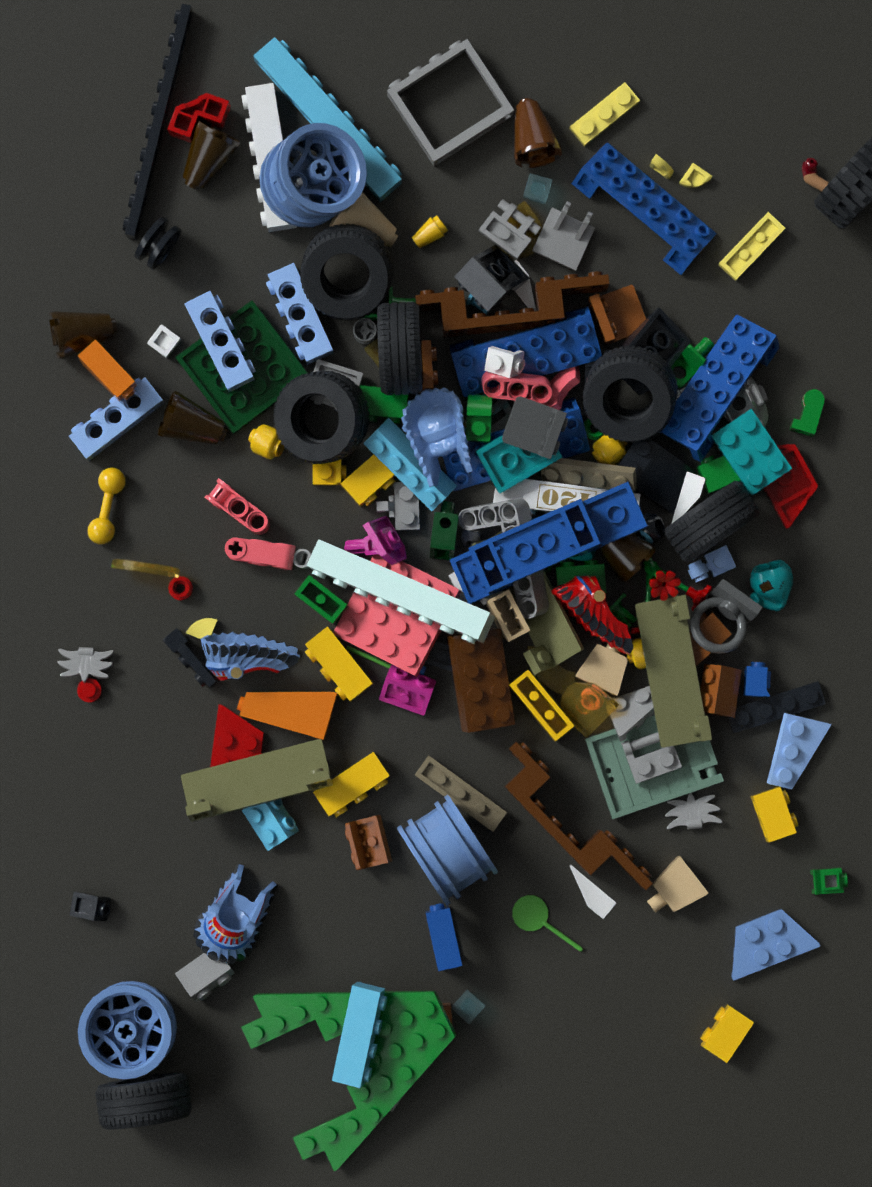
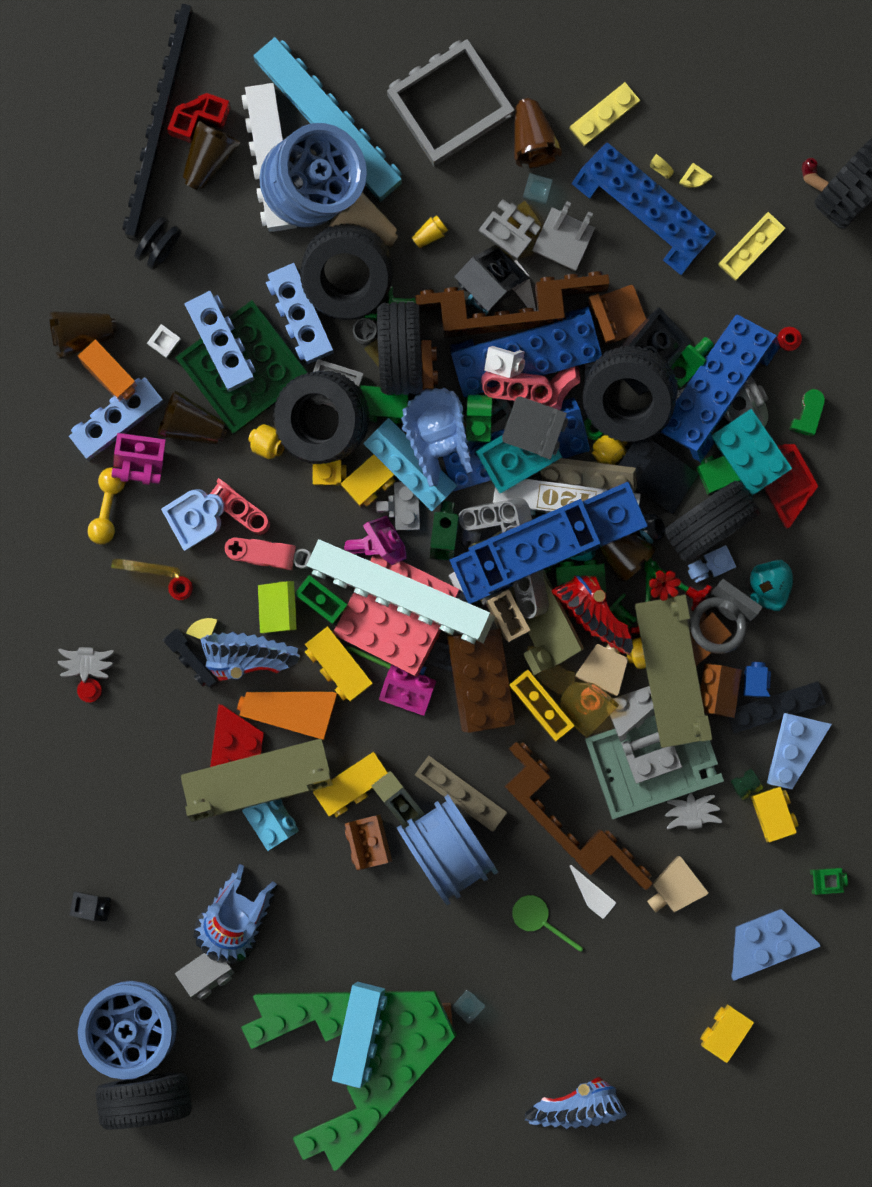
(138, 454): none -> dark pink brick
(194, 517): none -> light blue plate
(277, 607): none -> lime tile
(397, 799): none -> olive brick
(443, 937): blue window -> none
(586, 1106): none -> medium blue piece
(689, 494): white sticker -> none
(745, 785): none -> clear green wheel
(786, 345): none -> red plate

